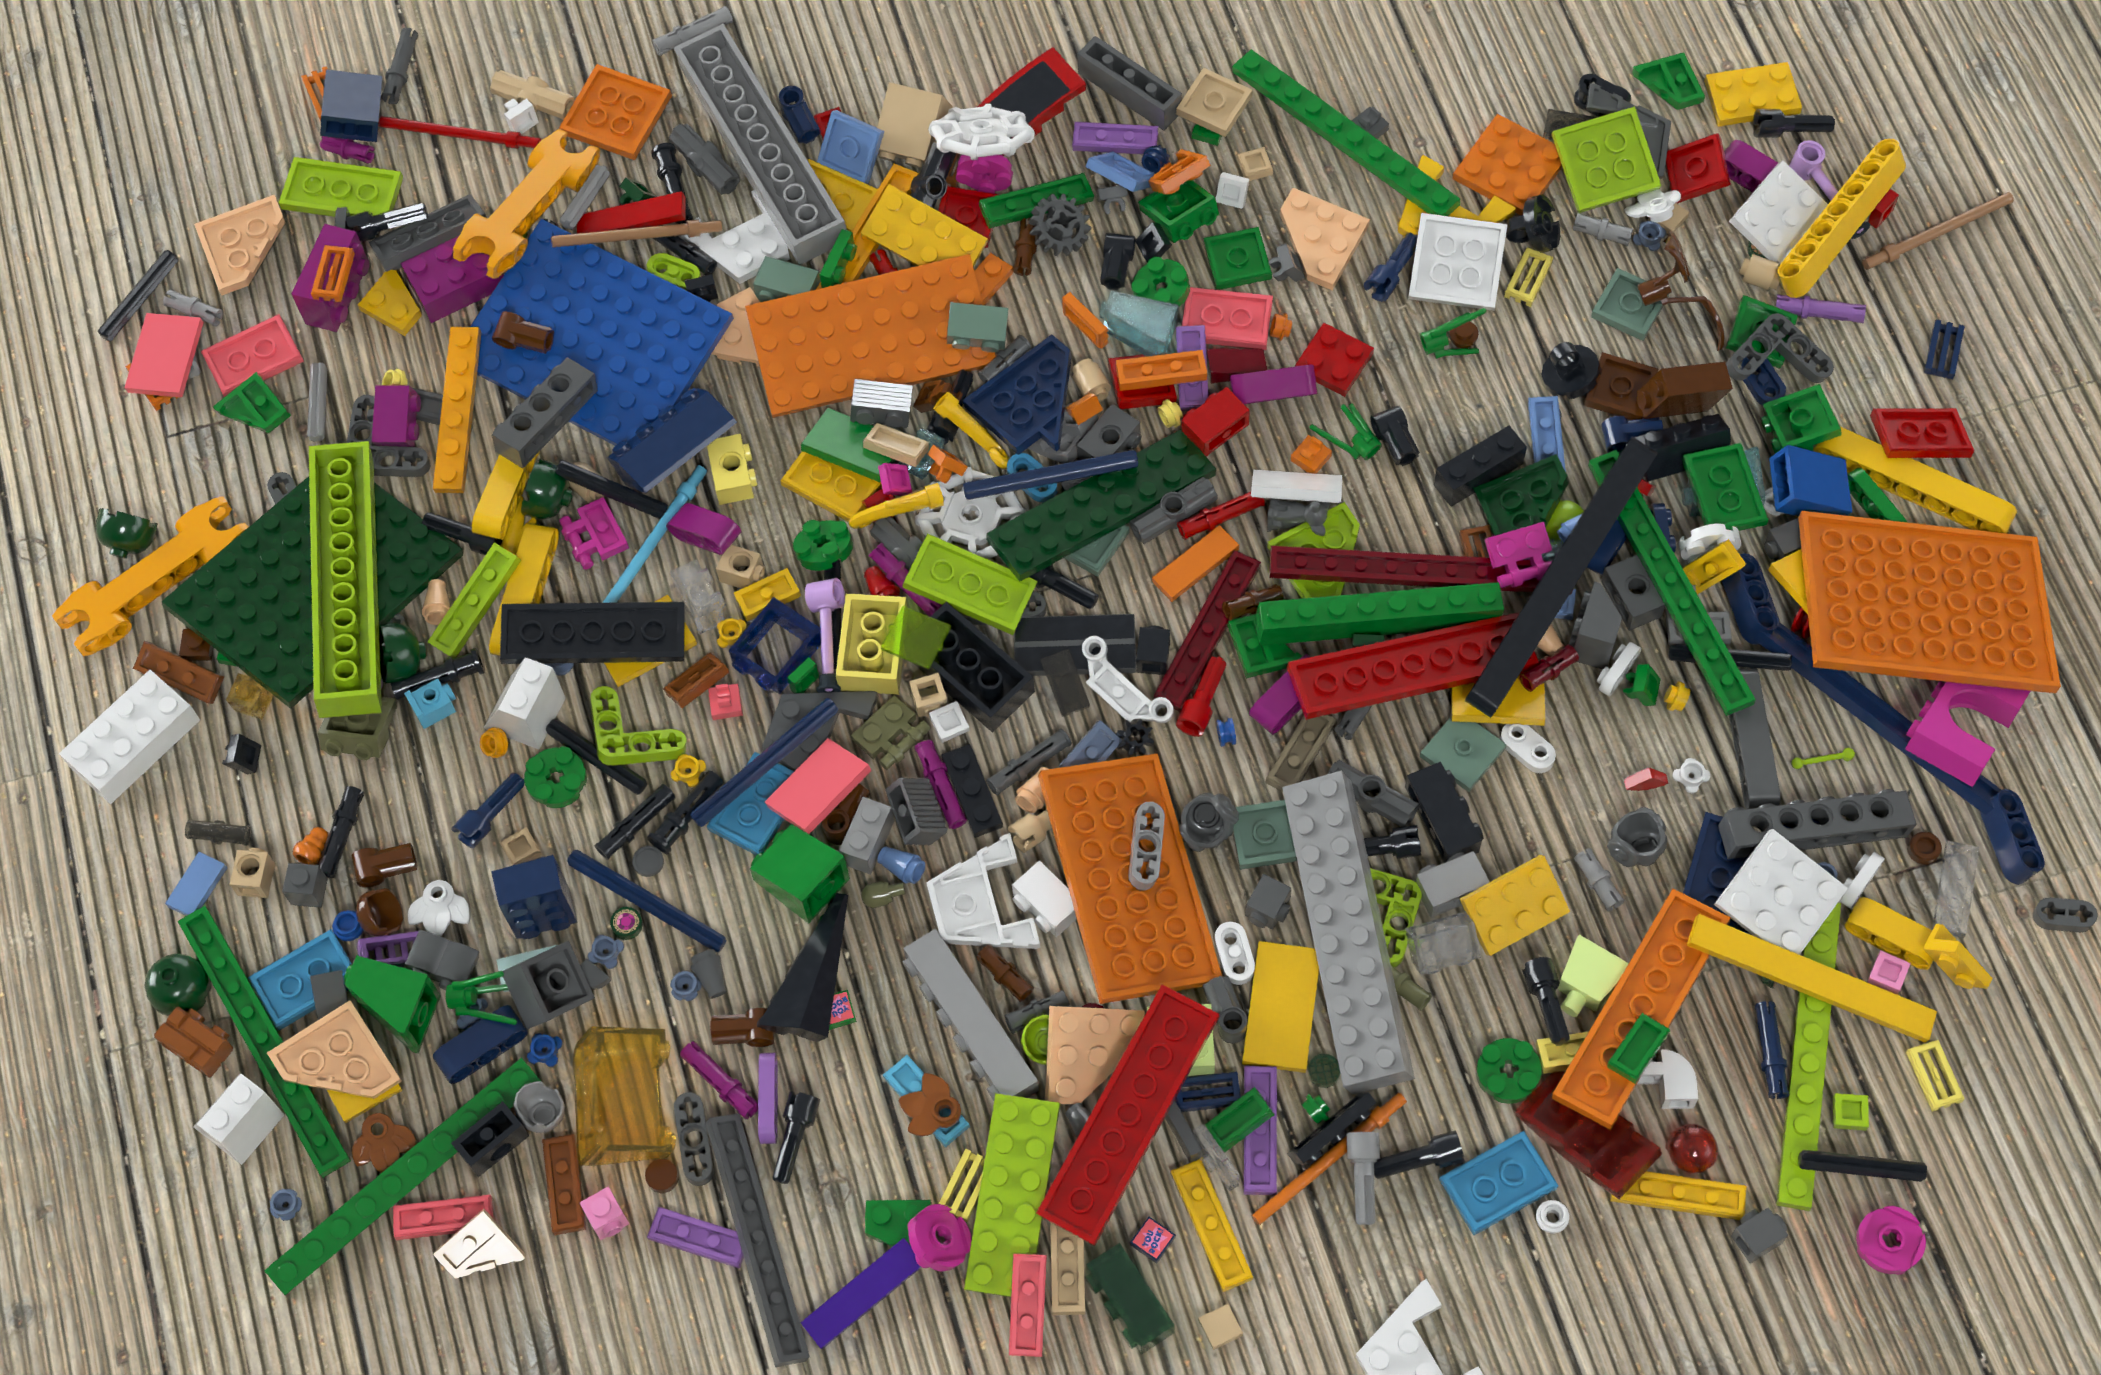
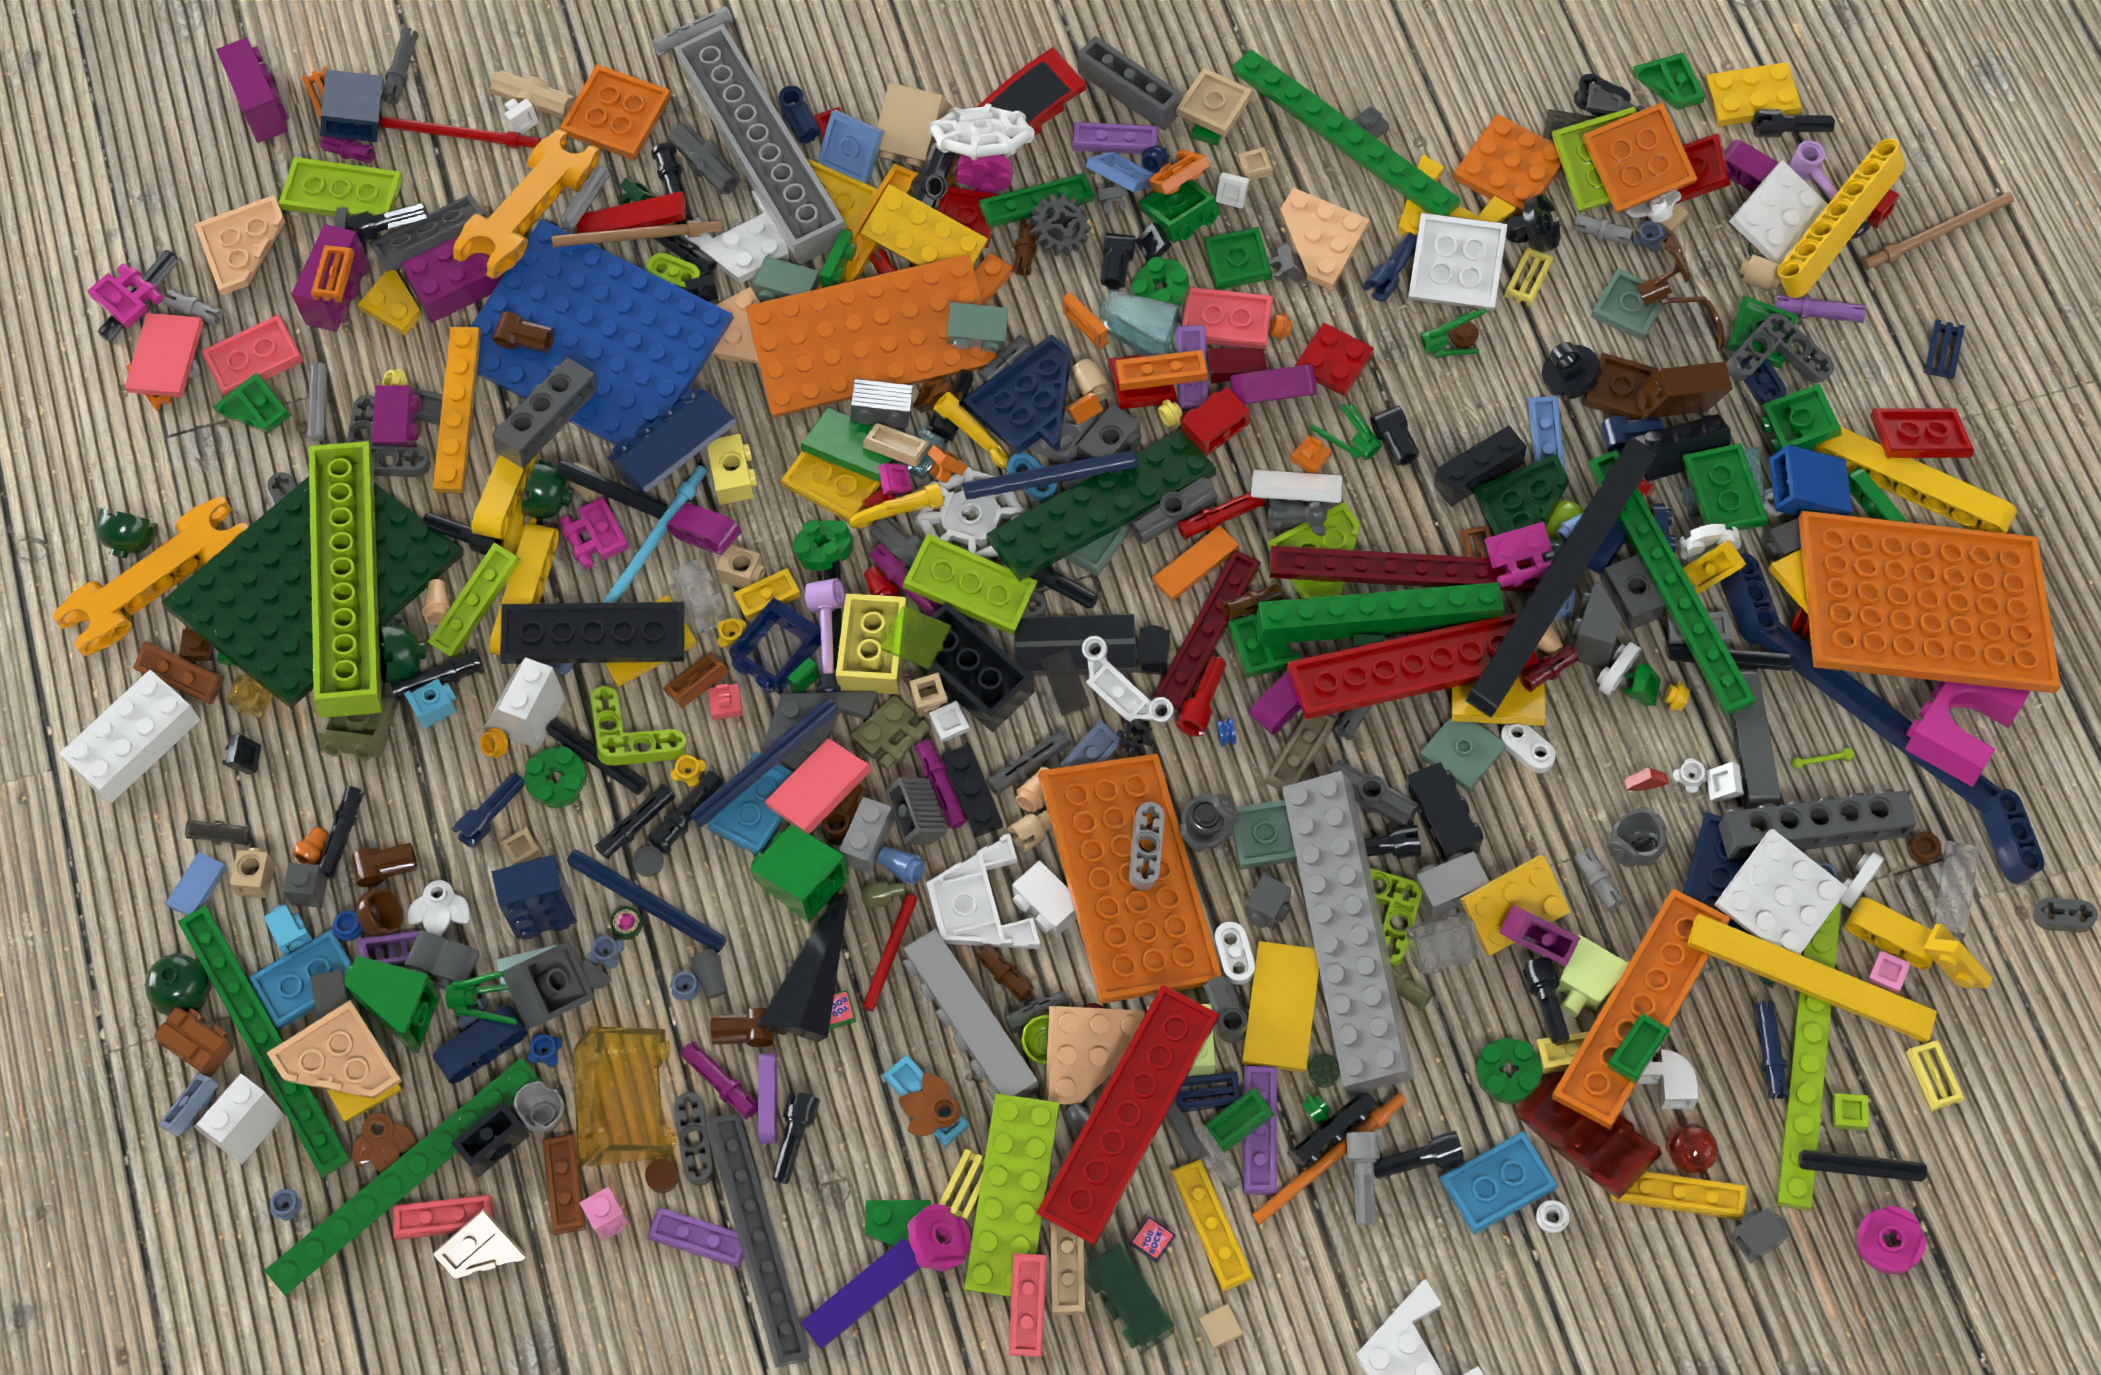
(119, 301): none -> dark pink plate
(182, 1113): none -> sand blue plate
(252, 89): none -> magenta brick
(287, 929): none -> medium azure brick
(889, 952): none -> red bar
(1539, 935): none -> magenta brick
(1639, 158): none -> orange plate
(1724, 782): none -> white tile

